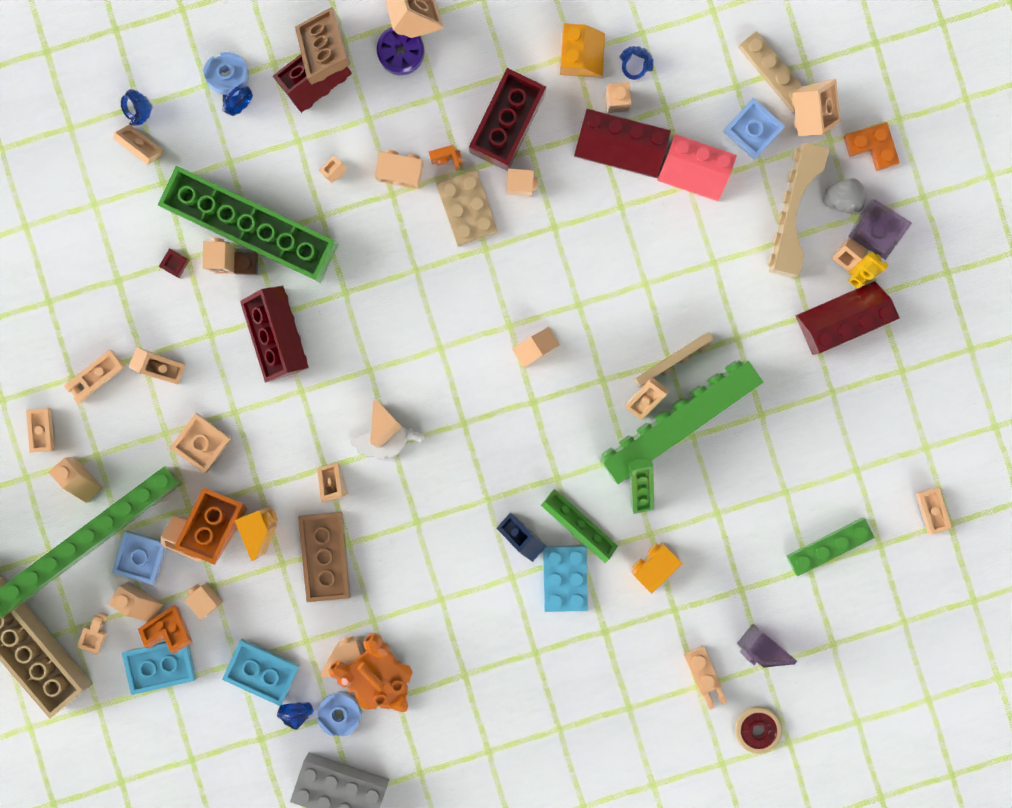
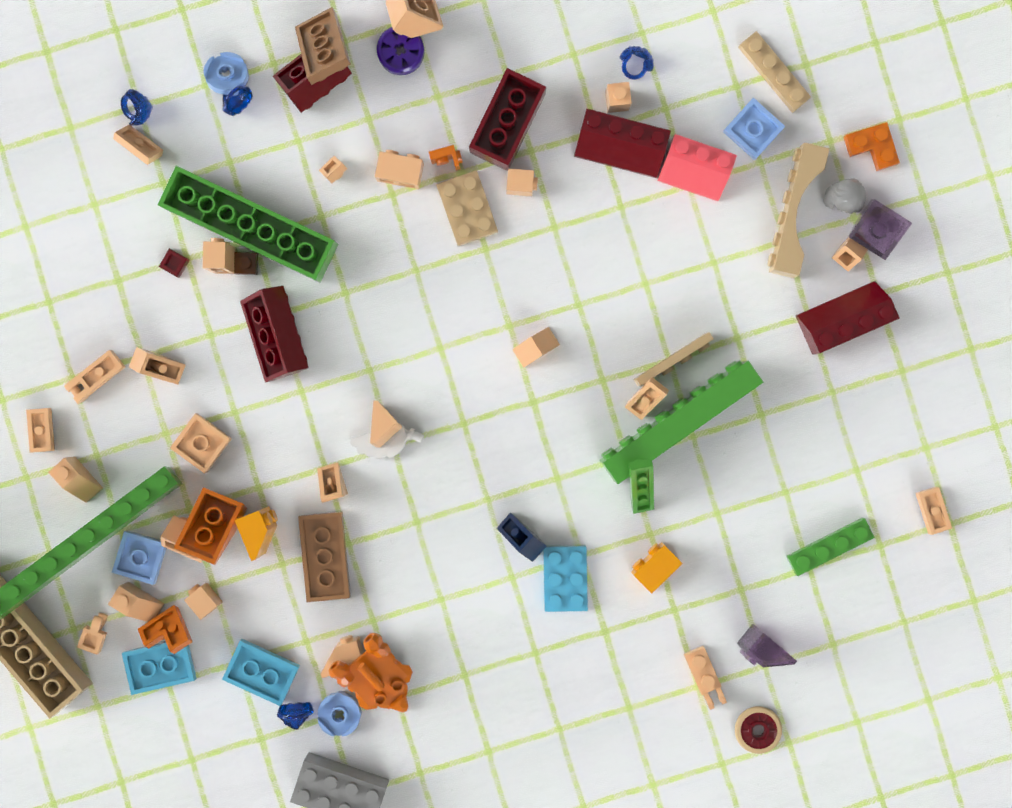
(579, 525): bright green plate -> none
(582, 51): light orange slope -> none
(816, 108): light nougat slope -> none
(866, 270): yellow hips -> none

